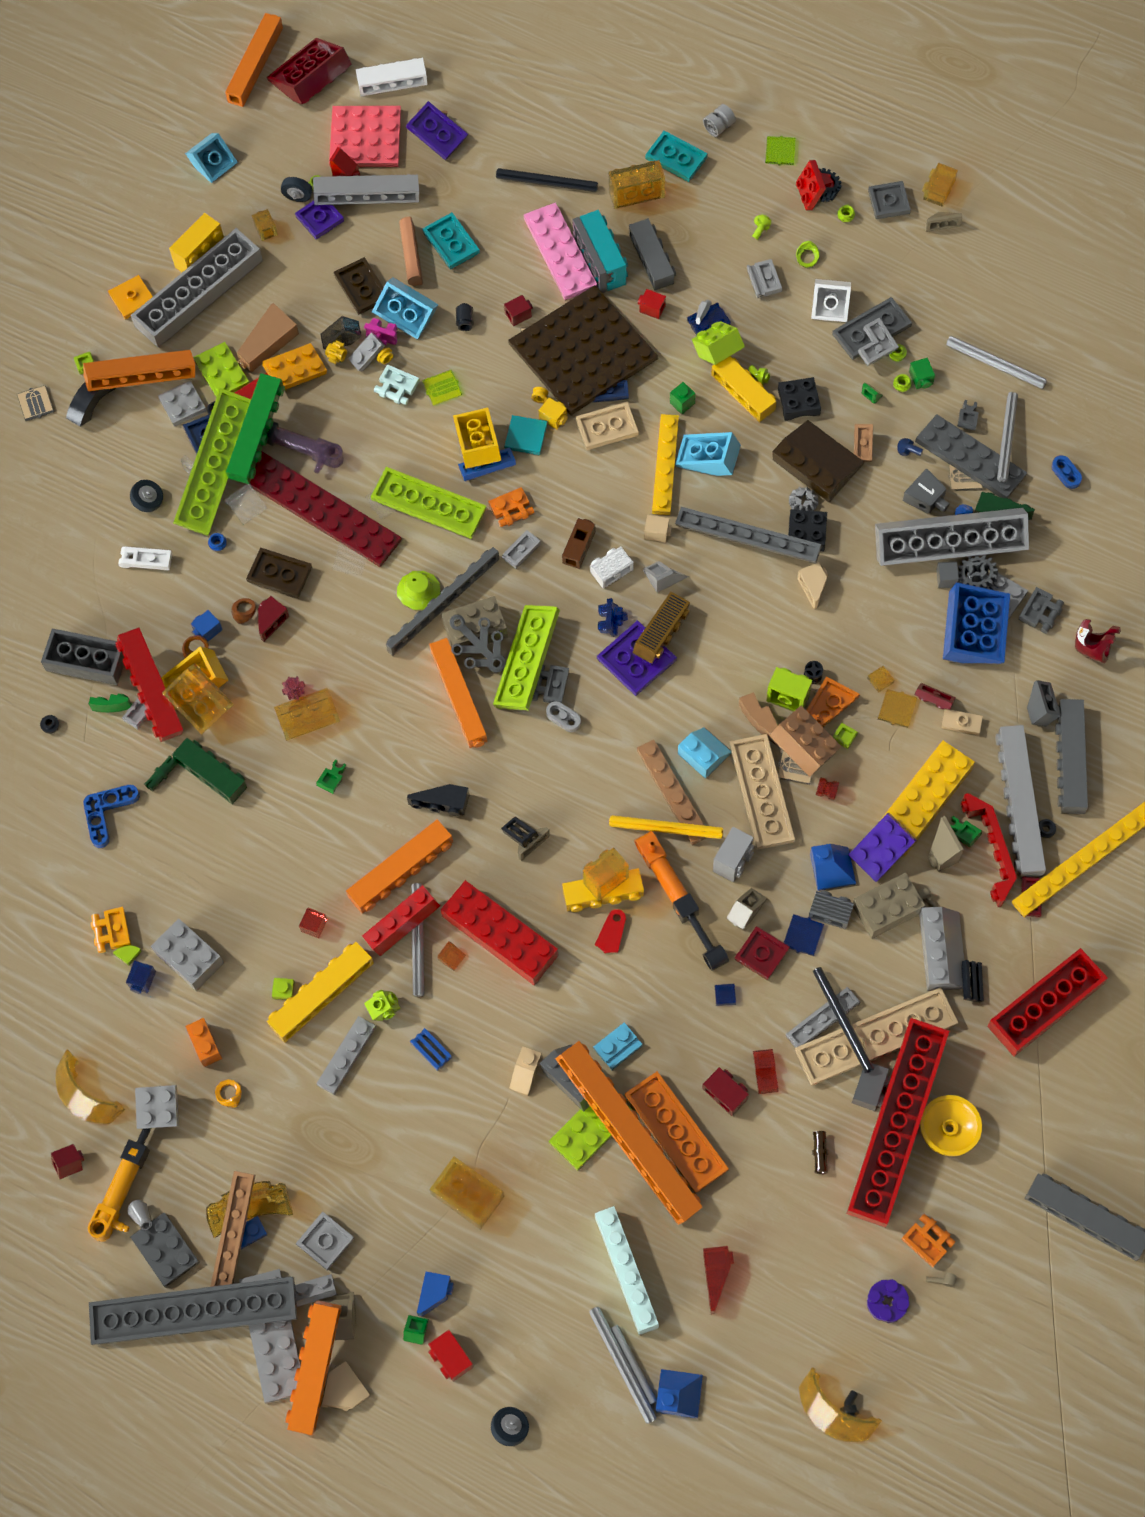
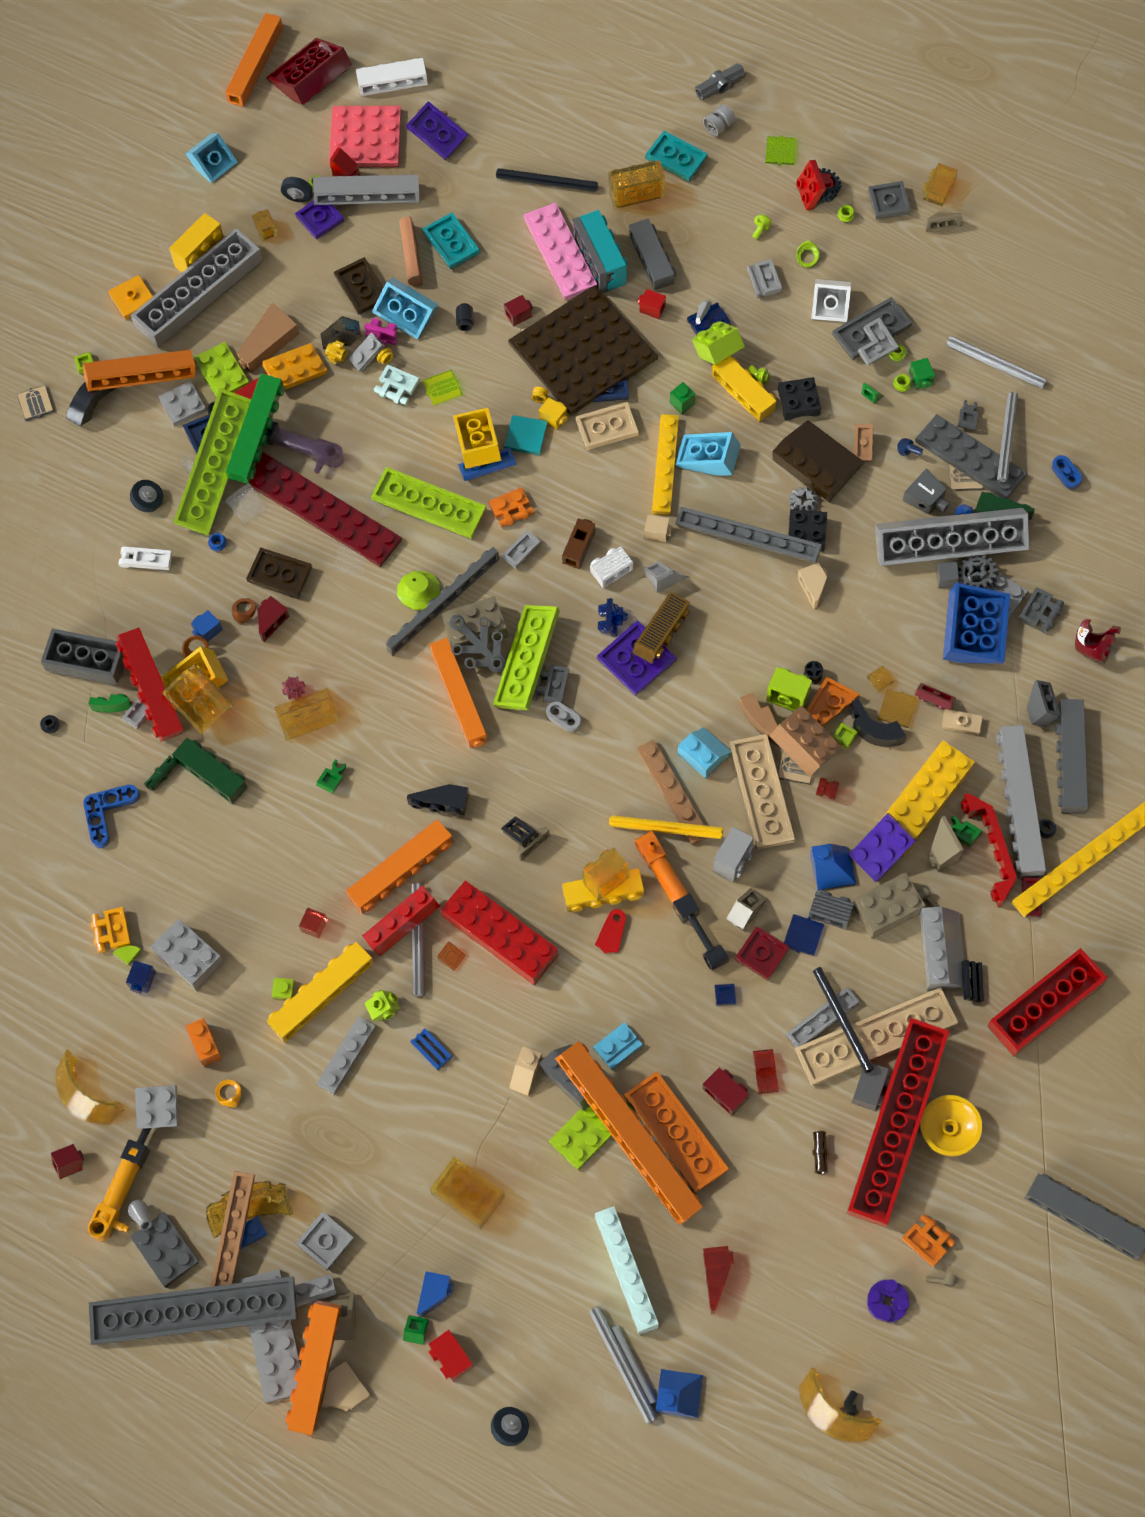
(720, 81): none -> dark grey piece
(873, 732): none -> black arch

